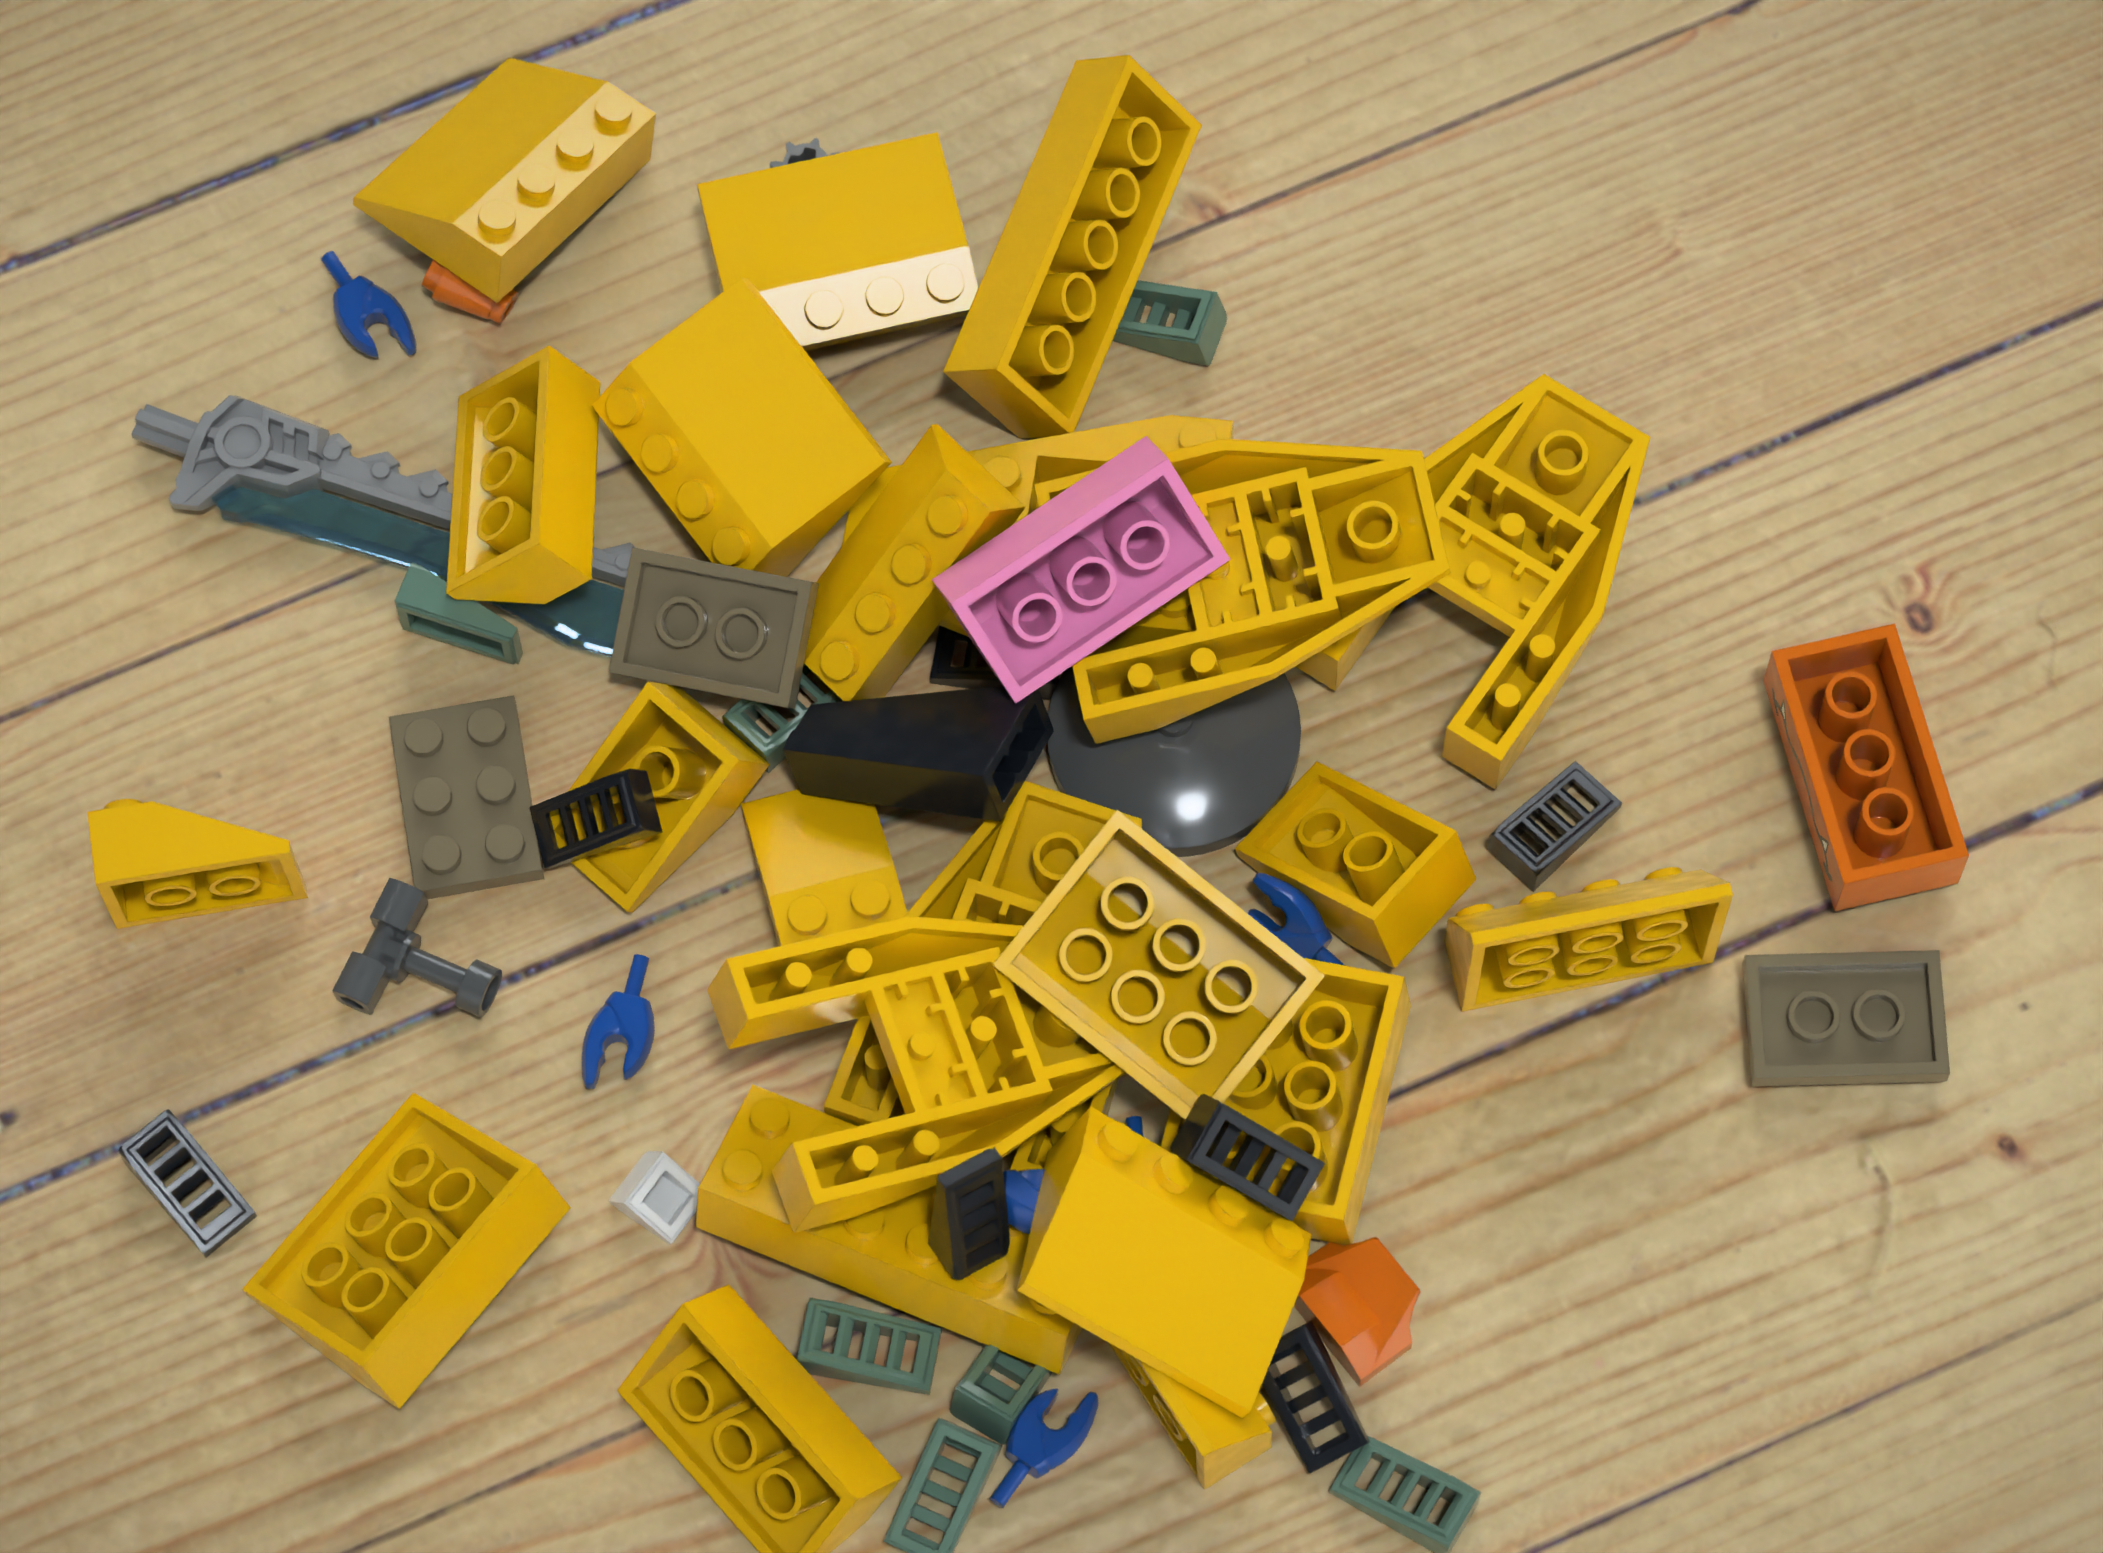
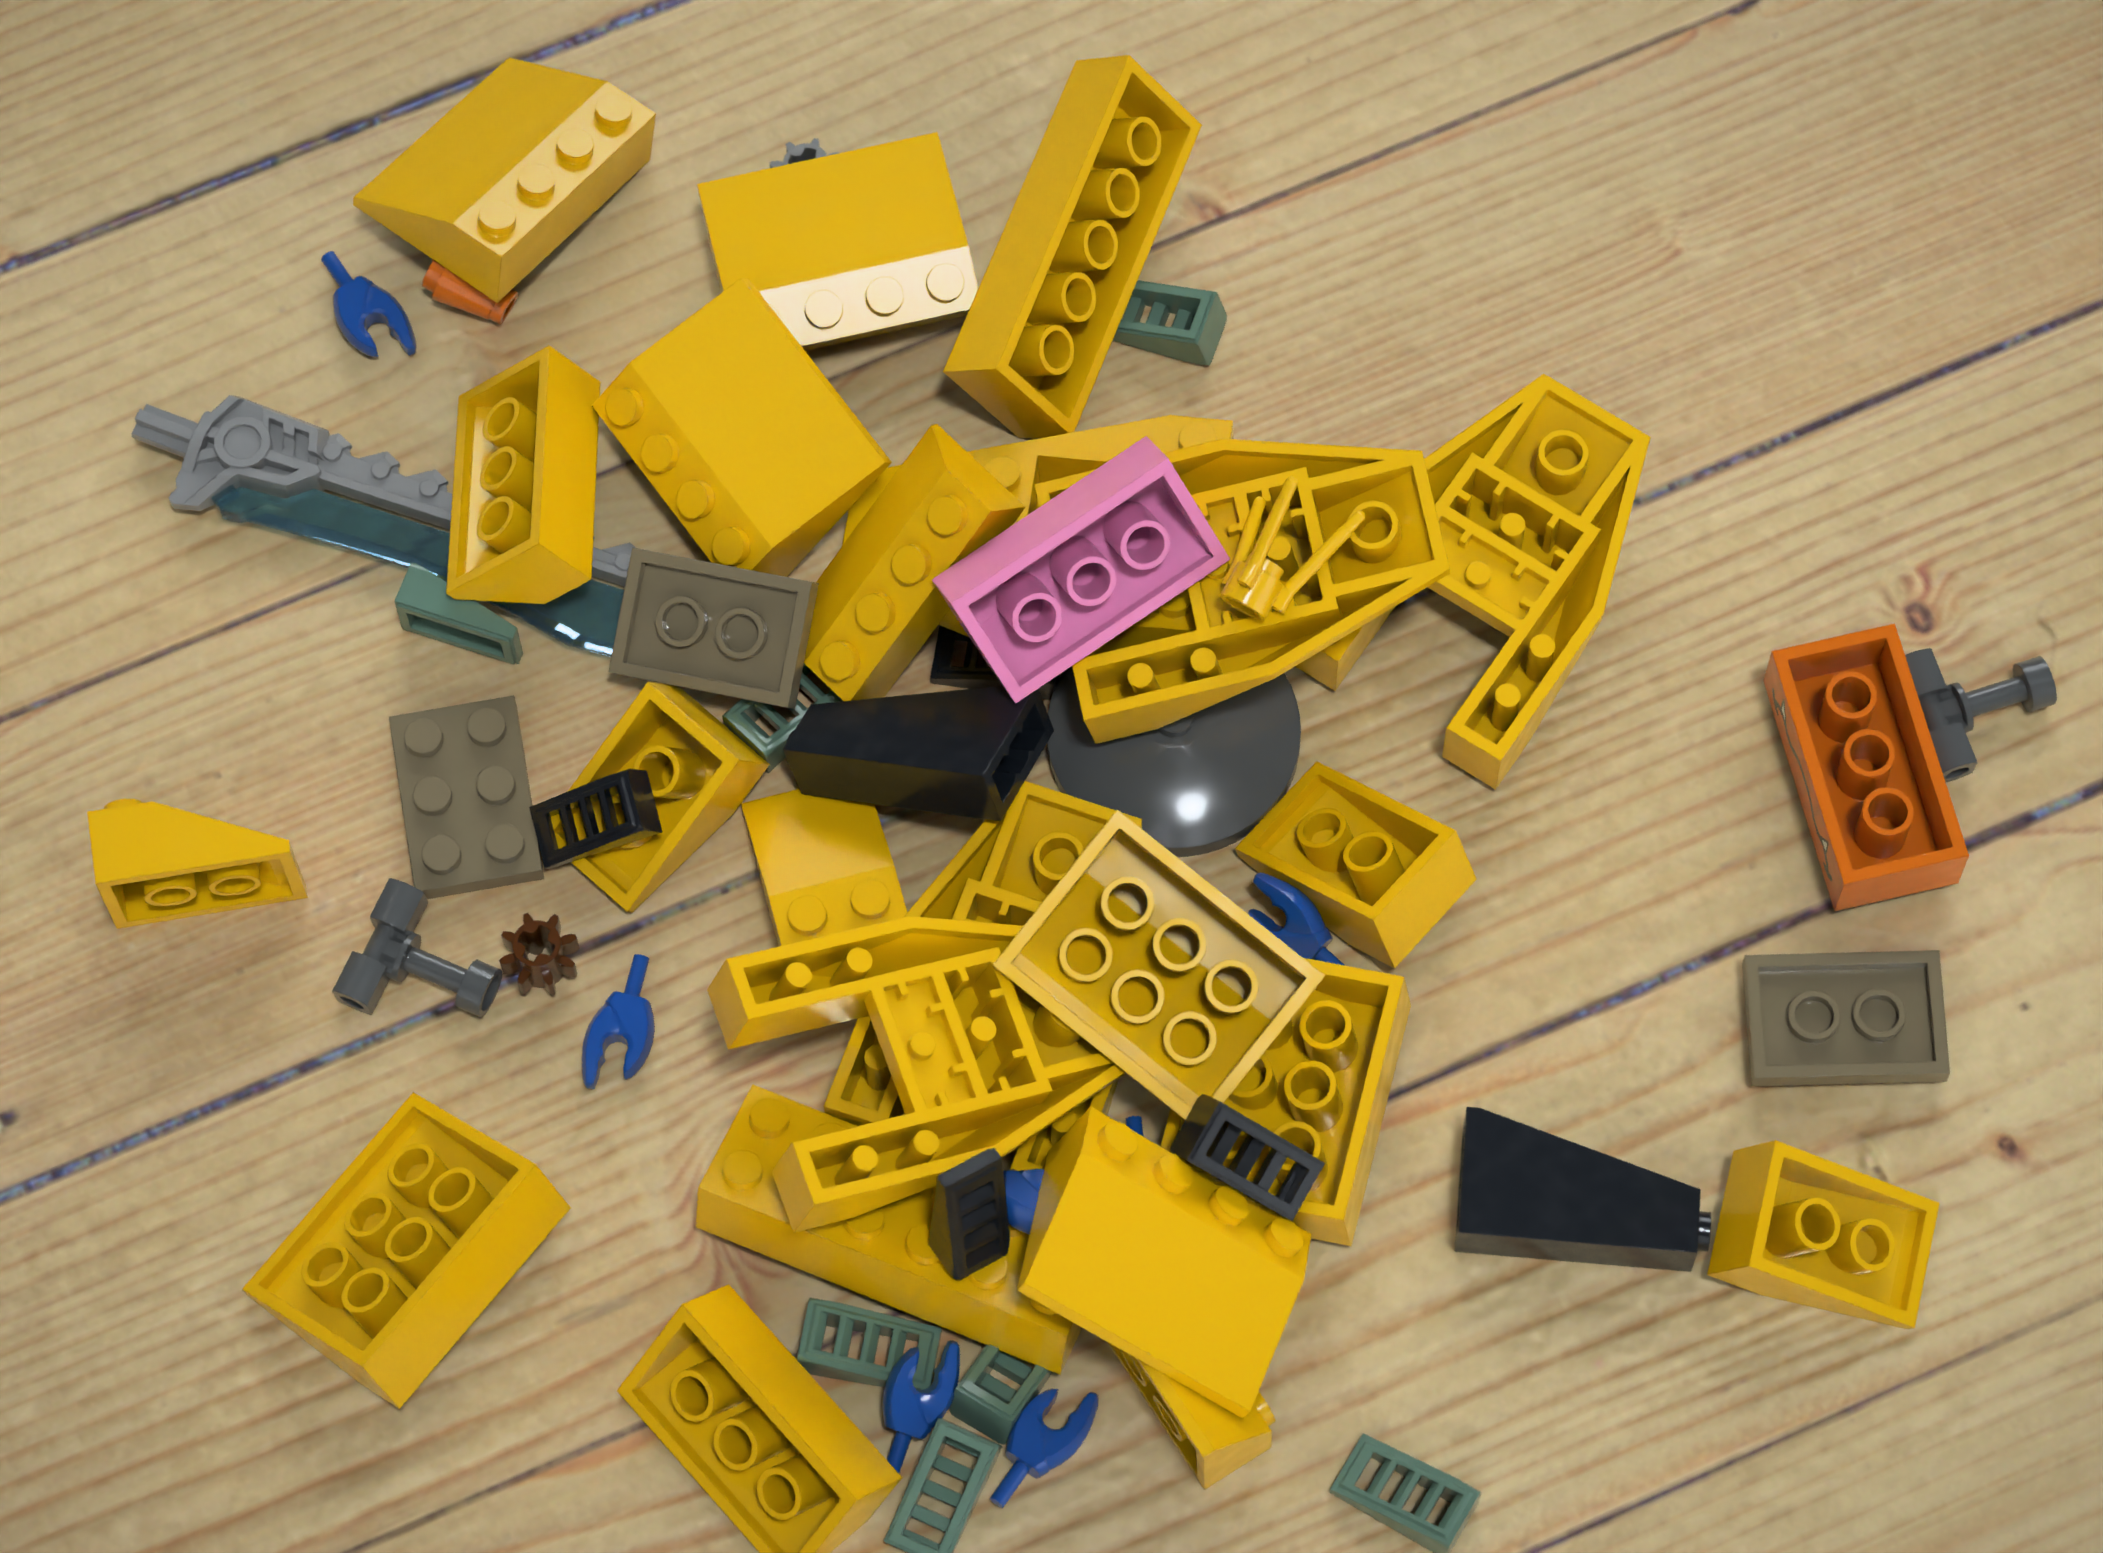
(152, 1141): slope -> none
(545, 969): none -> reddish brown gear
(658, 1195): white slope -> none
(915, 1410): none -> blue hand
(1253, 580): none -> yellow plant
(1318, 1361): black slope -> none
(1359, 1305): orange slope -> none
(1525, 862): black slope -> none
(1569, 1203): none -> black slope
(1586, 936): yellow slope -> none
(1822, 1235): none -> yellow slope
(1951, 710): none -> dark grey bar

